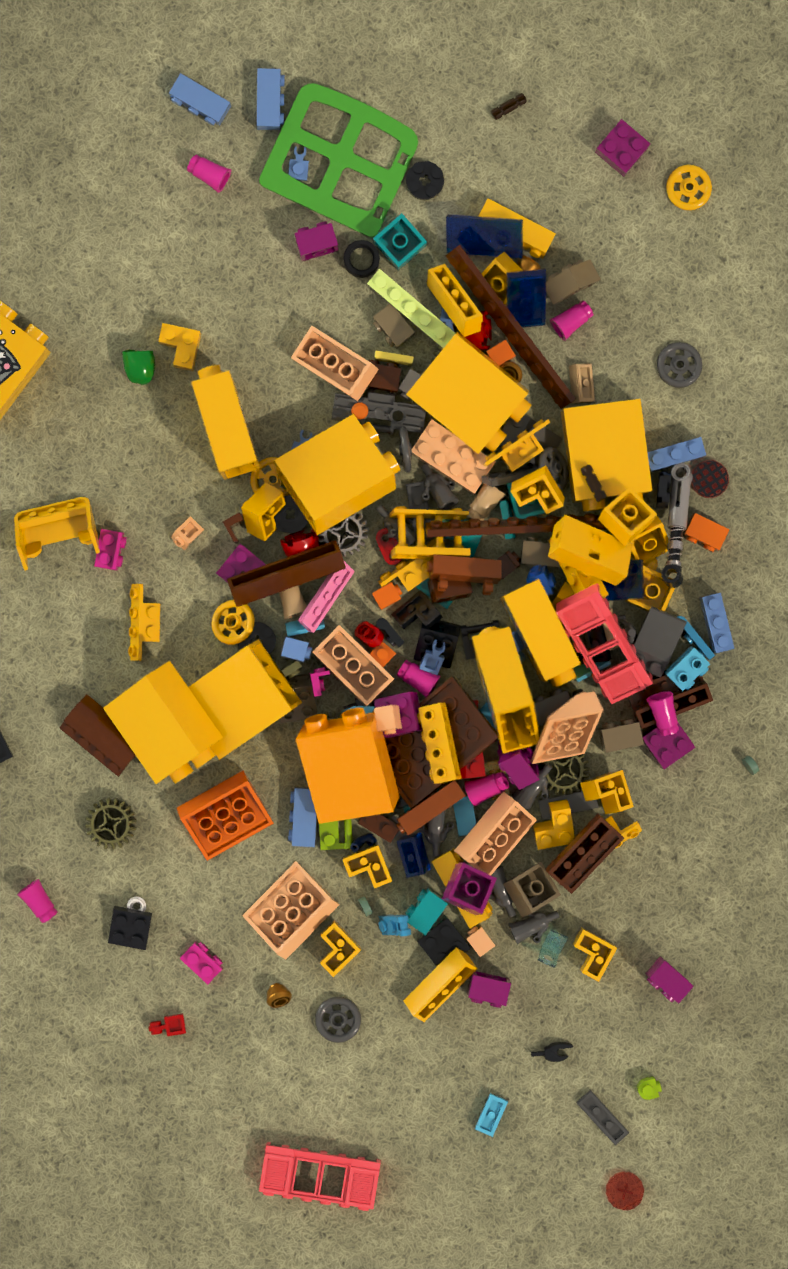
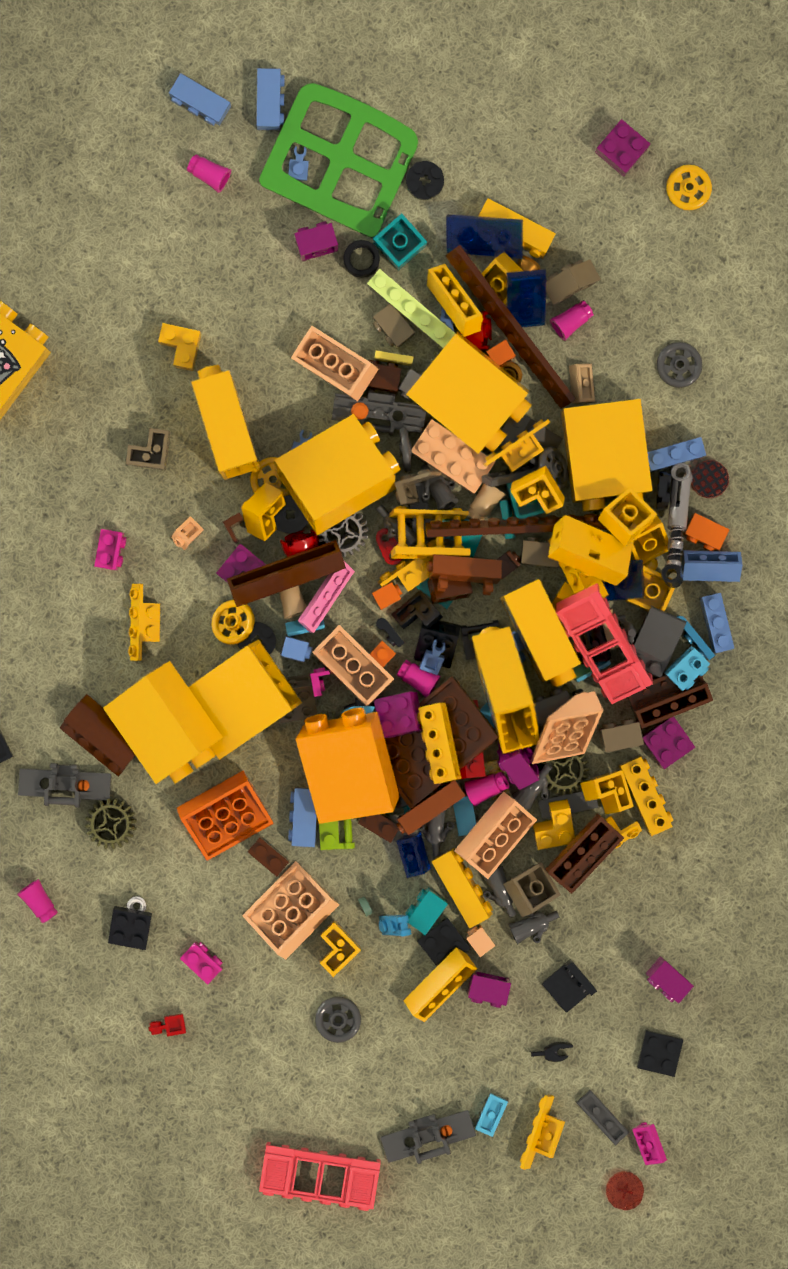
(54, 524): yellow windscreen -> none
(65, 777): none -> dark grey piece
(139, 365): green piece -> none
(152, 456): none -> dark tan brick
(268, 856): none -> reddish brown brick
(278, 995): pearl gold cone -> none
(291, 670): olive plate -> none
(360, 841): dark blue arm -> none
(369, 634): red plate -> none
(371, 861): yellow brick -> none
(388, 719): light nougat brick -> none
(406, 488): none -> dark tan bracket
(425, 1130): none -> dark grey piece
(469, 888): magenta brick -> none
(508, 106): dark brown axle -> none
(544, 1135): none -> yellow bracket
(546, 578): blue bracket -> none
(552, 947): clear light blue bracket -> none
(568, 986): none -> black bracket
(593, 483): dark brown axle -> none
(598, 950): yellow brick -> none
(645, 795): none -> yellow brick
(649, 1088): lime plate -> none
(649, 1144): none -> dark pink bracket
(660, 1053): none -> black plate
(664, 712): dark pink plant -> none
(711, 566): none -> medium blue brick
(750, 764): sand green tile -> none

